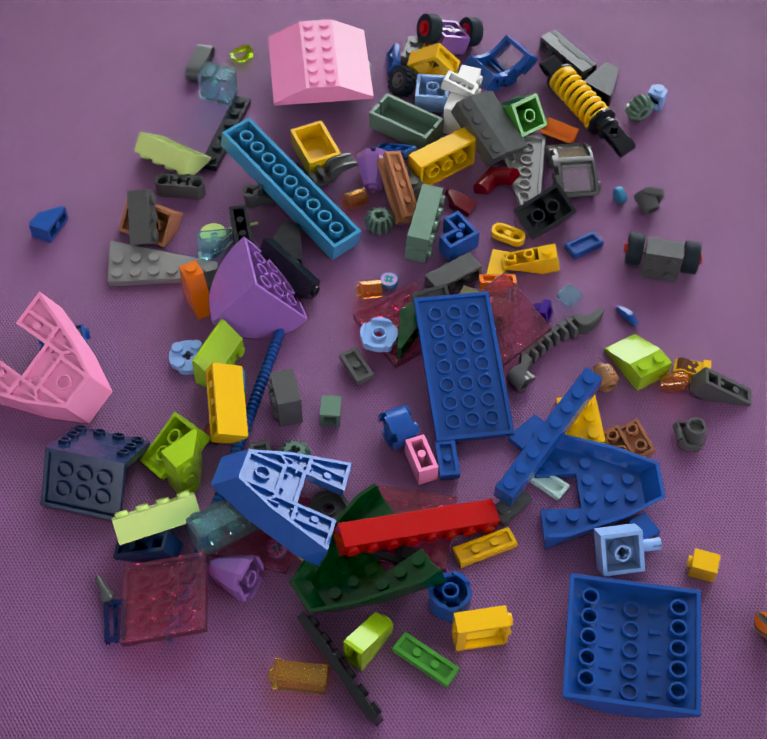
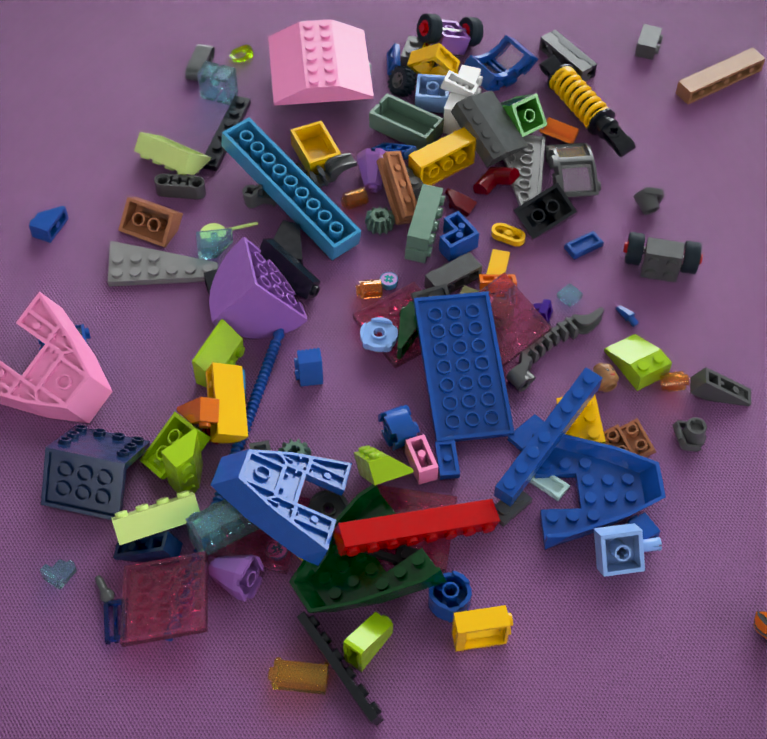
(59, 573): none -> clear light blue panel
(142, 217): dark grey brick -> none
(179, 351): light blue plate -> none
(195, 289): orange slope -> none
(201, 411): none -> orange slope
(240, 223): black brick -> none
(285, 397): dark grey brick -> none
(309, 367): none -> blue brick
(330, 410): sand green brick -> none
(356, 366): dark grey plate -> none
(378, 466): none -> lime slope
(425, 659): bright green plate -> none
(484, 547): yellow tile -> none
(533, 260): yellow slope -> none
(604, 81): slope -> none
(619, 195): dark azure tile -> none
(633, 648): blue slope -> none
(639, 108): sand green gear -> none
(649, 42): none -> brick
(658, 94): light blue brick -> none
(690, 367): leg -> none
(703, 565): yellow brick -> none
(720, 75): none -> brick

